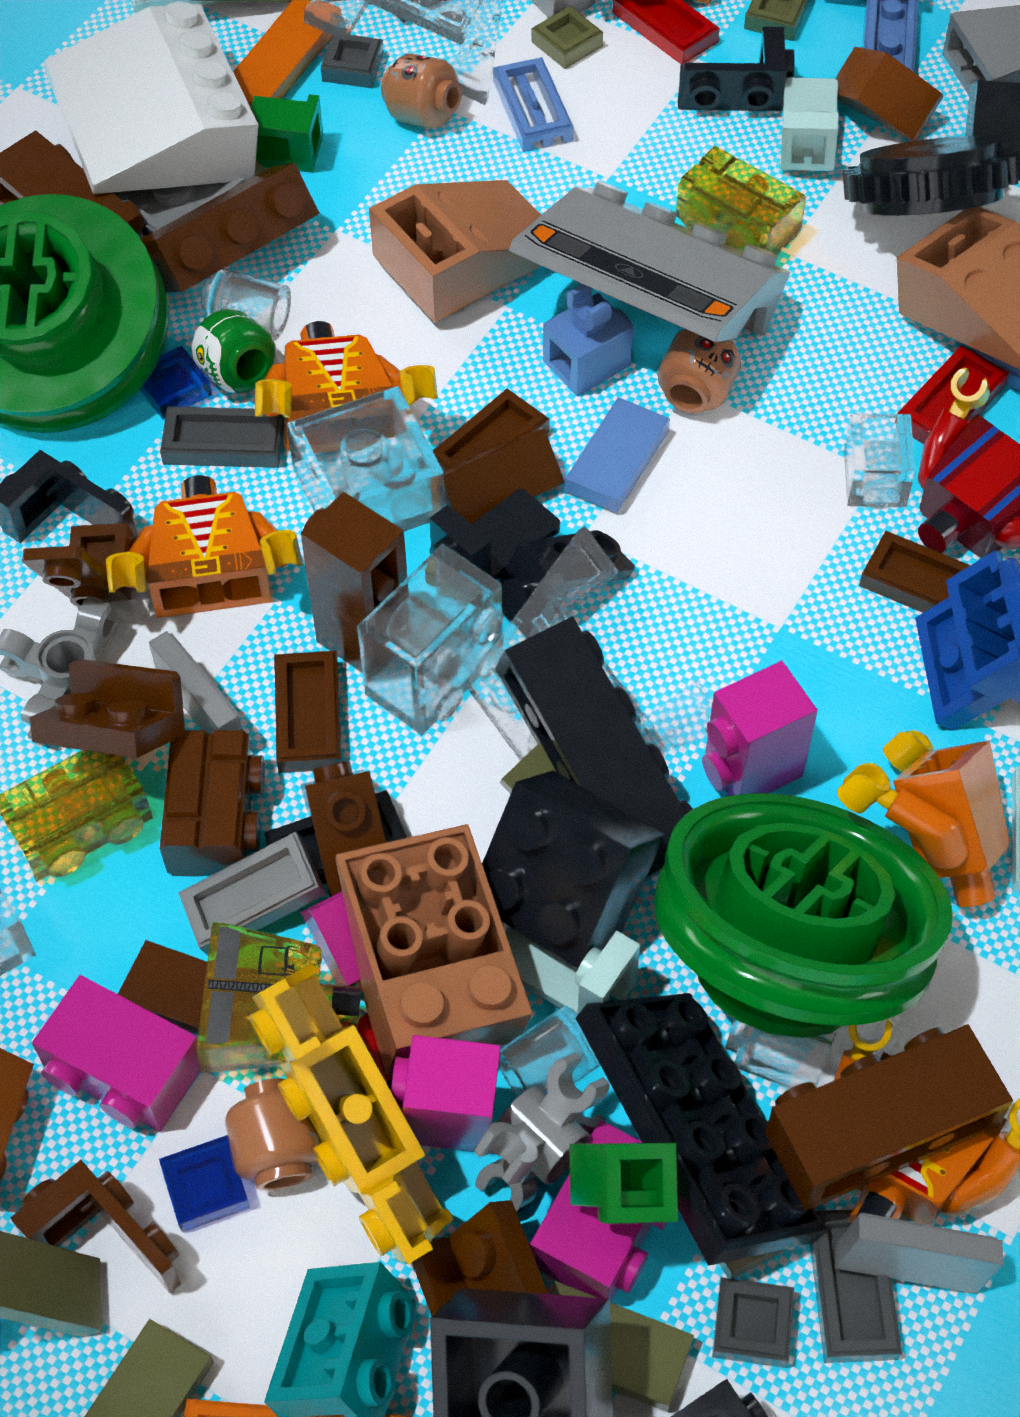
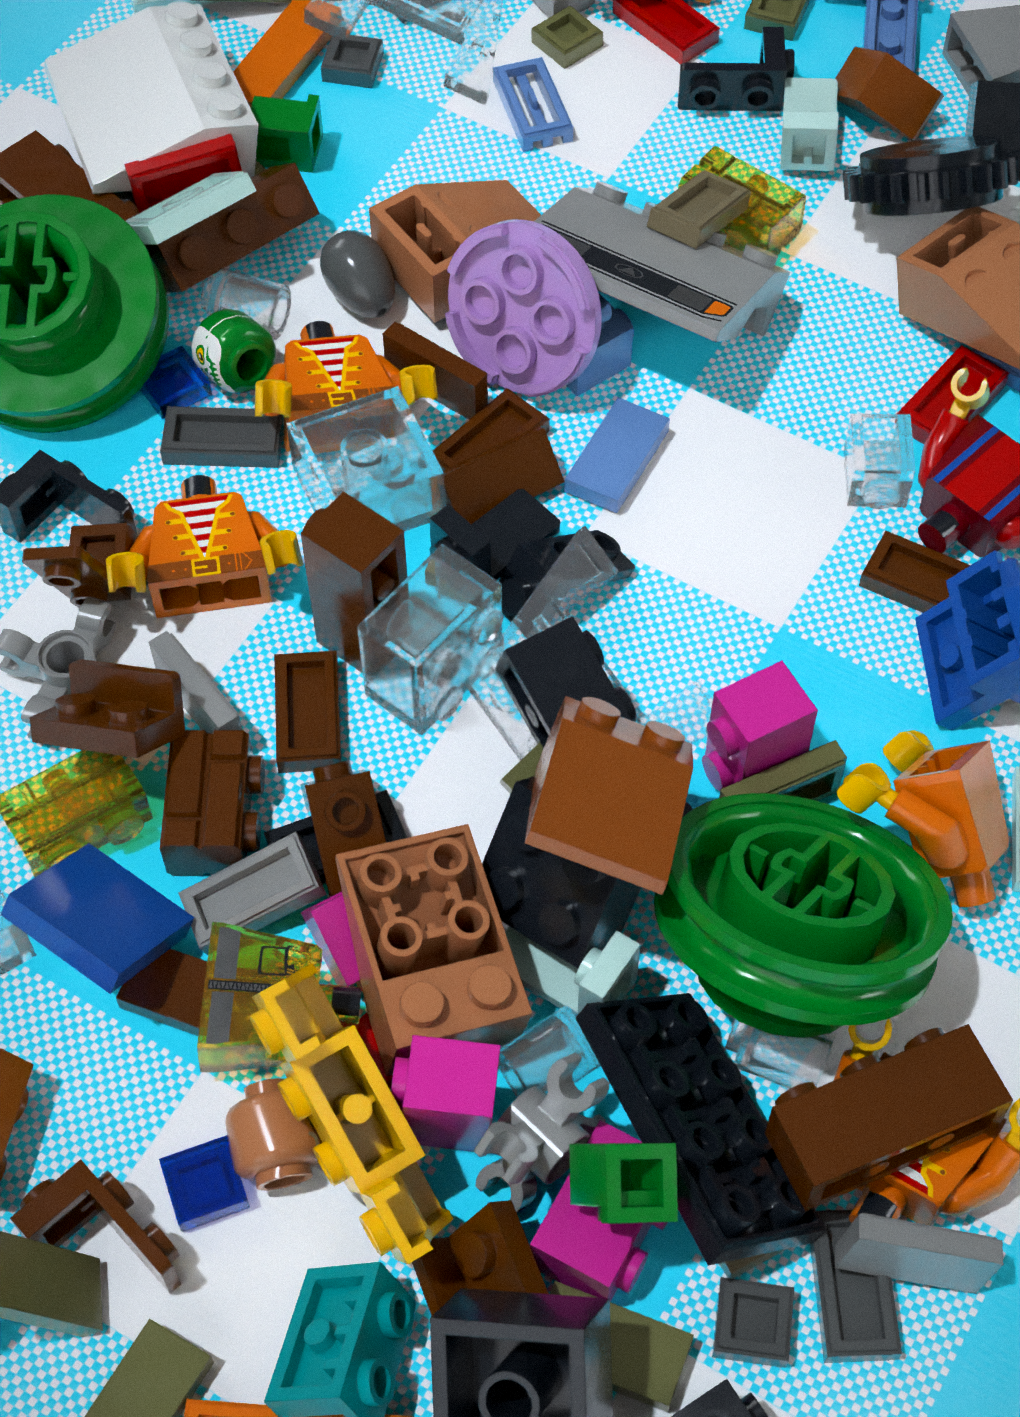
(97, 917): none -> blue tile
(117, 1054): dark pink brick -> none
(177, 170): none -> red tile
(191, 206): none -> light aqua tile
(358, 273): none -> dark grey animal
(421, 90): nougat head -> none
(459, 383): none -> reddish brown tile
(523, 307): none -> lavender tile
(611, 793): none -> dark orange slope
(698, 372): nougat head -> none
(699, 209): none -> dark tan tile
(805, 776): none -> olive tile

